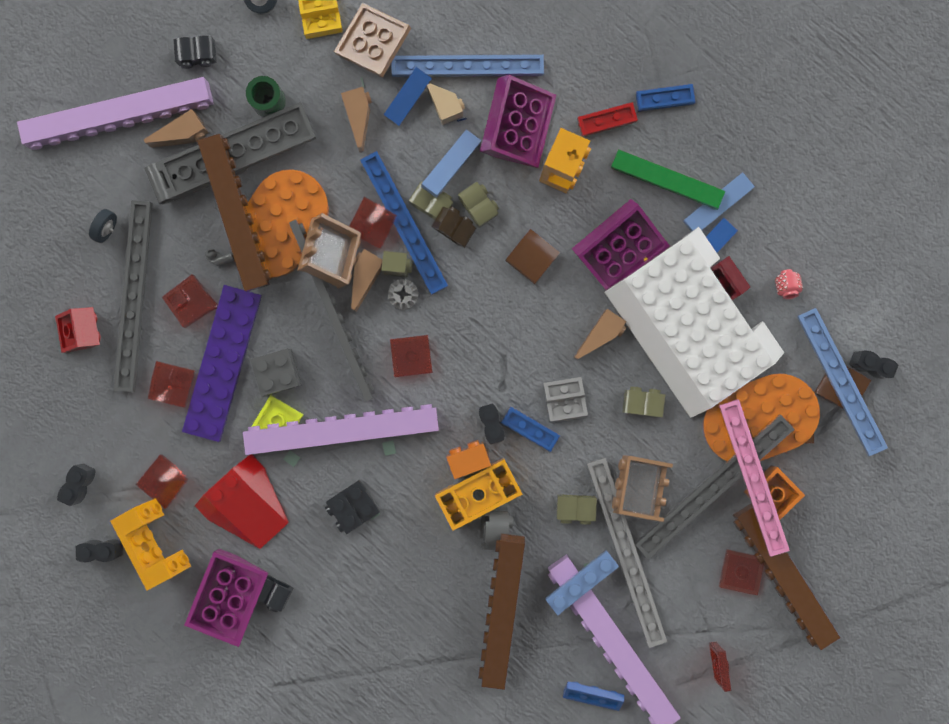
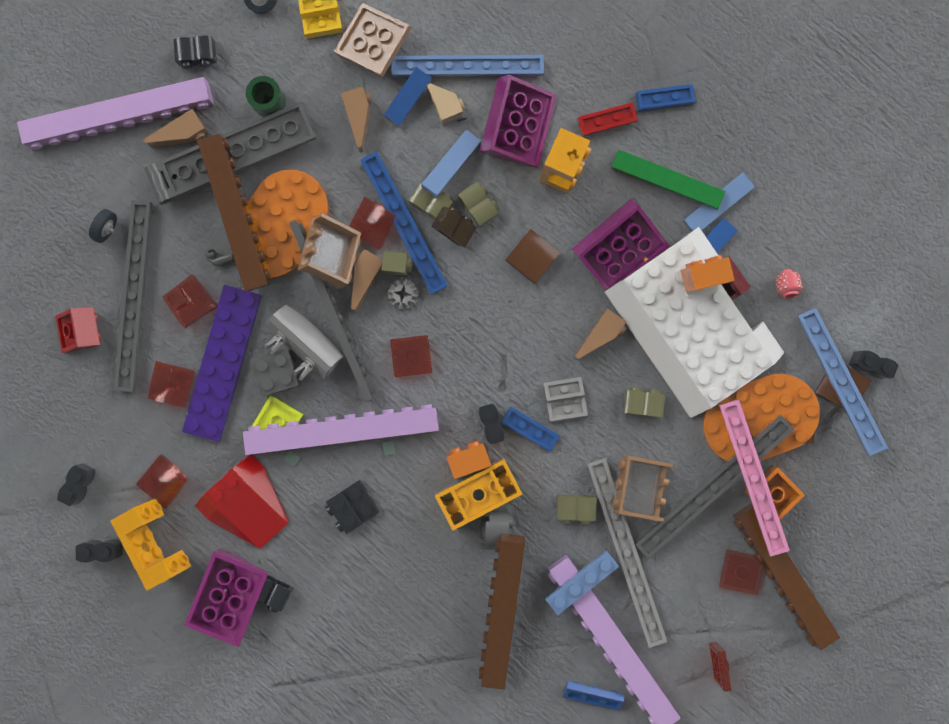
(305, 341): none -> light grey piece
(708, 274): none -> orange brick

